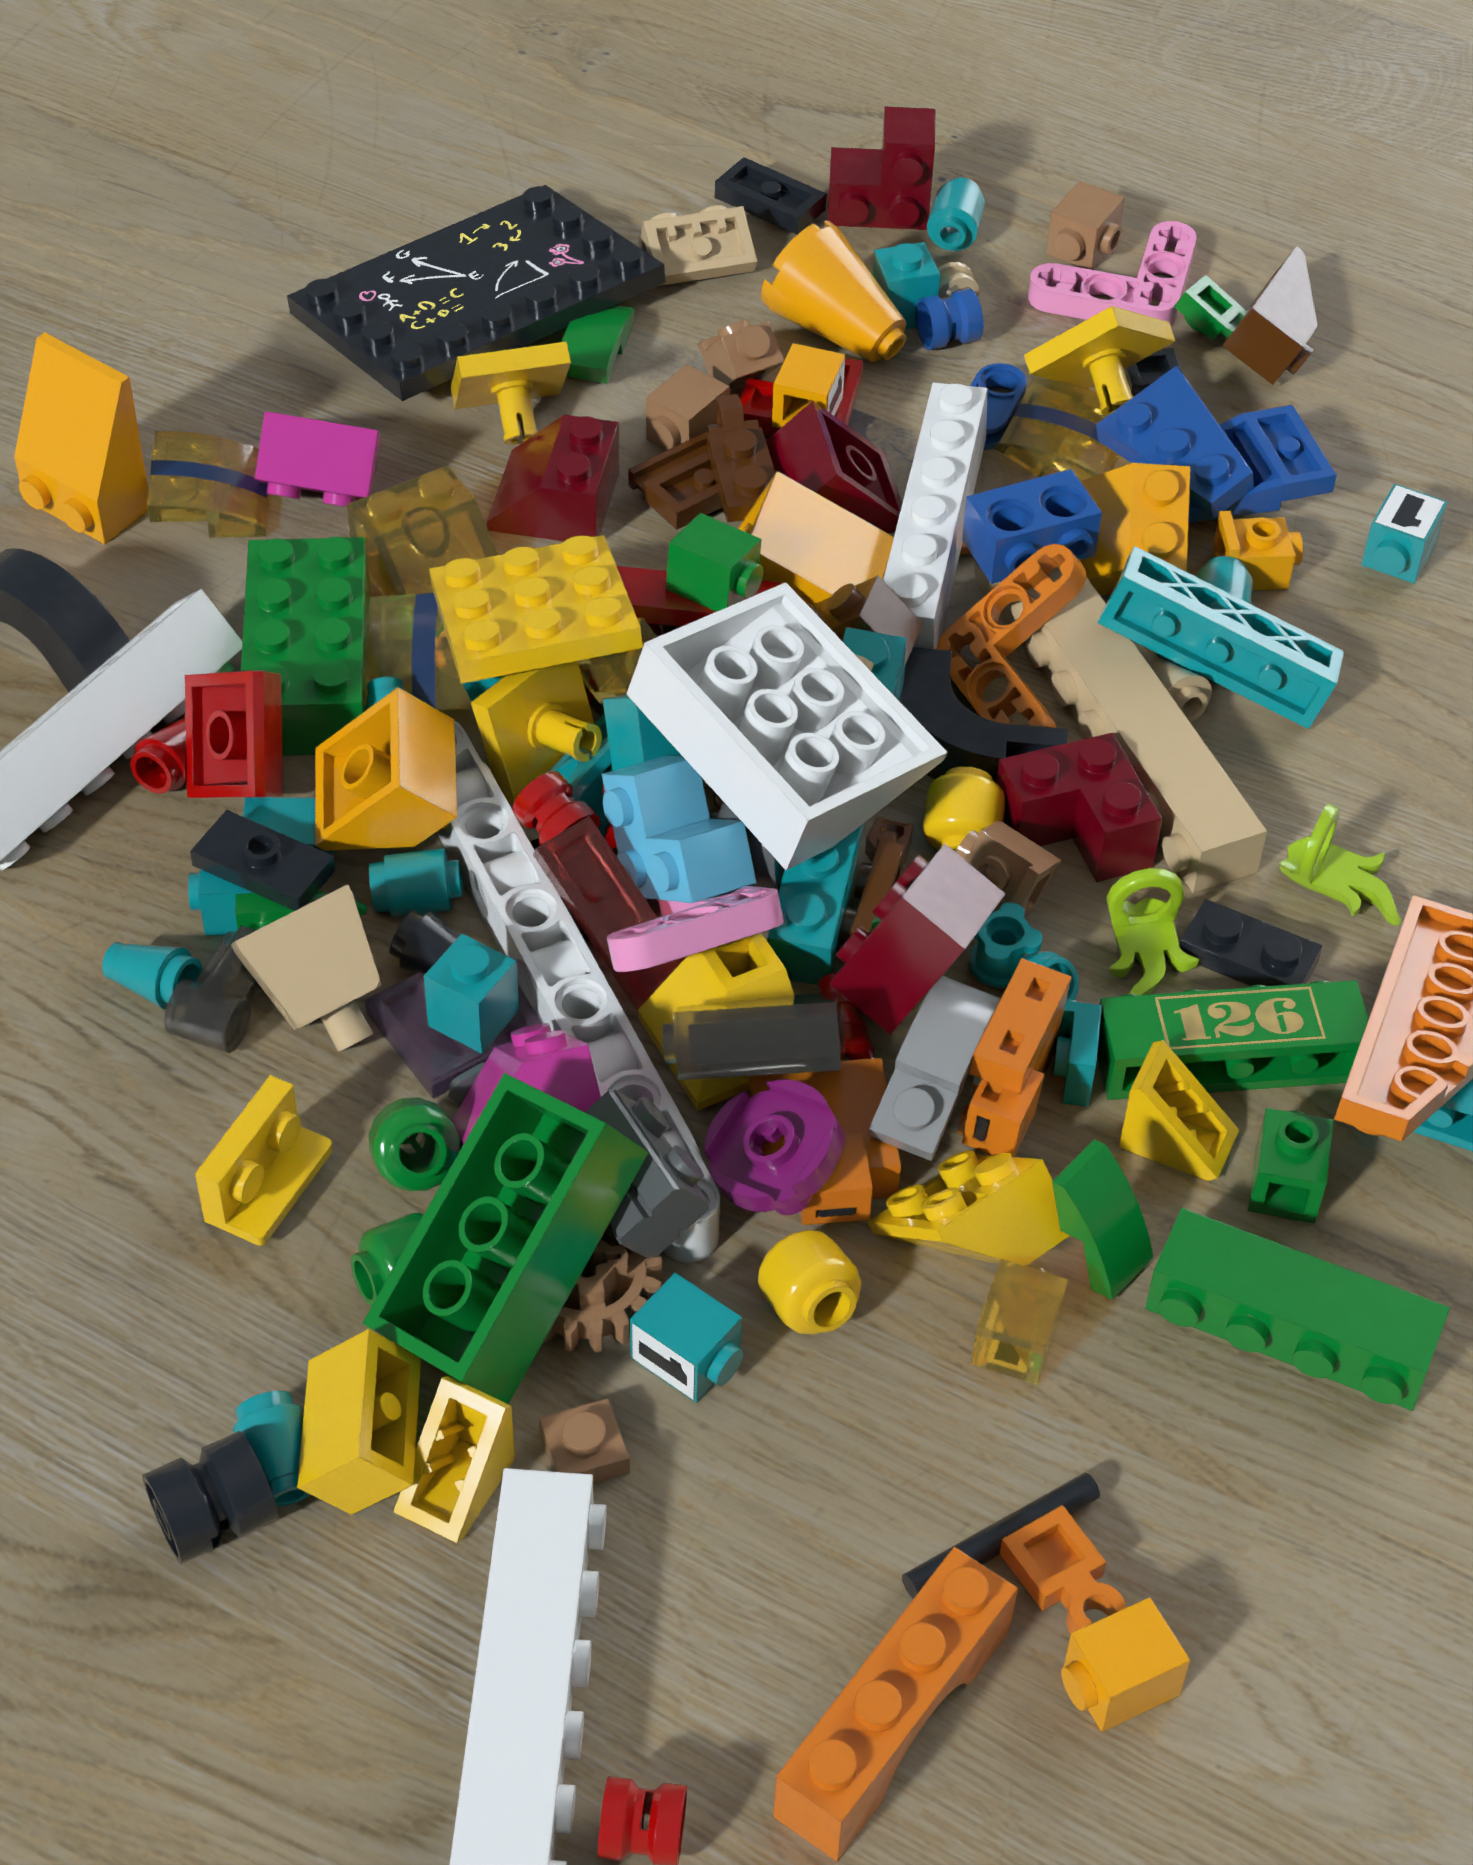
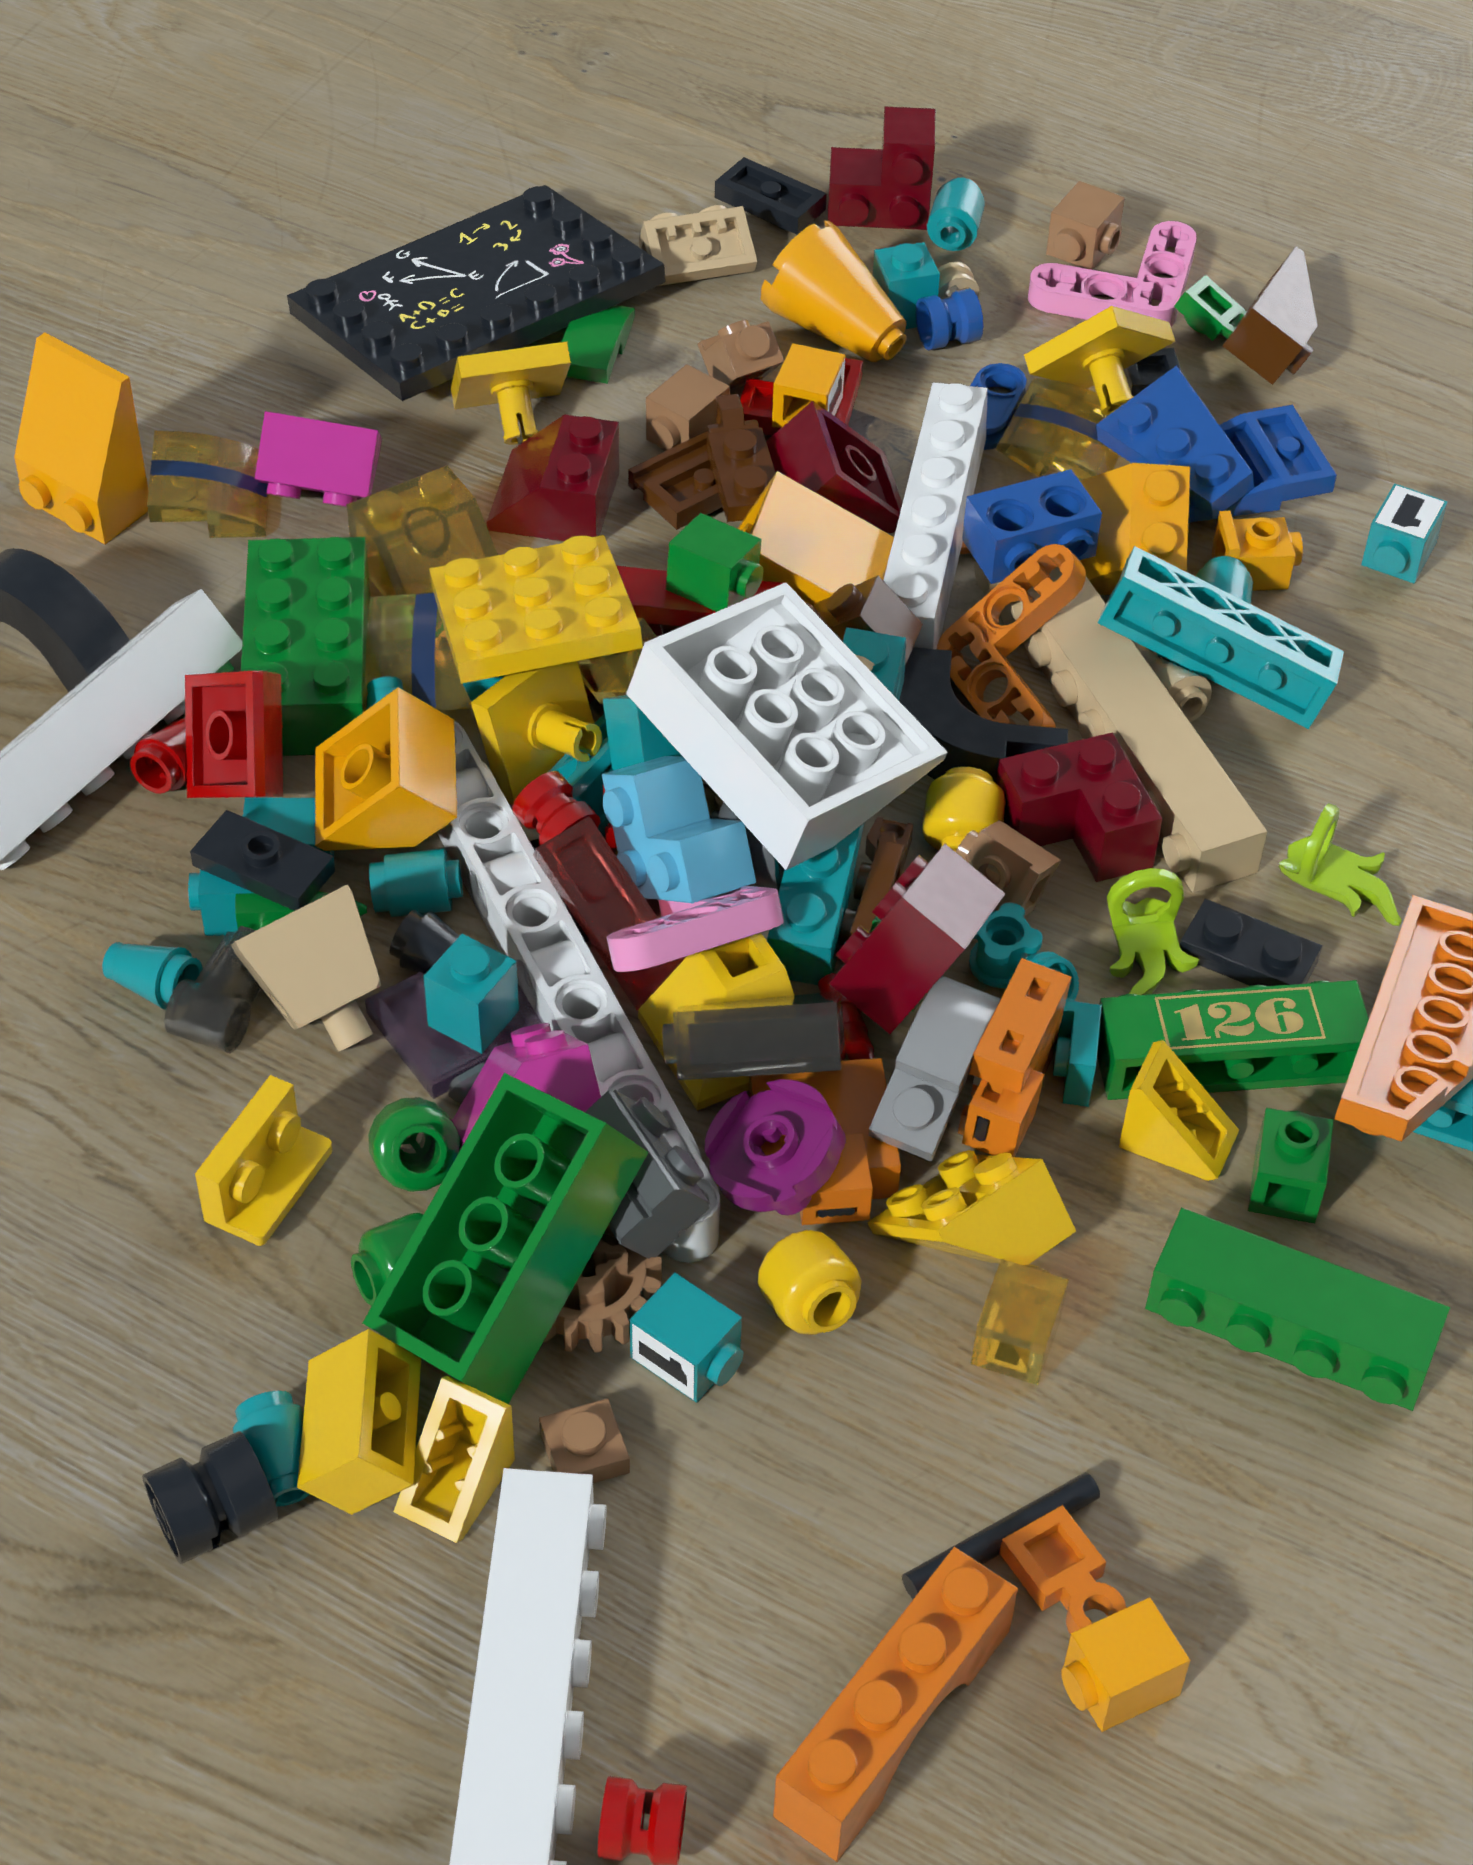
(1103, 1212): green slope -> none

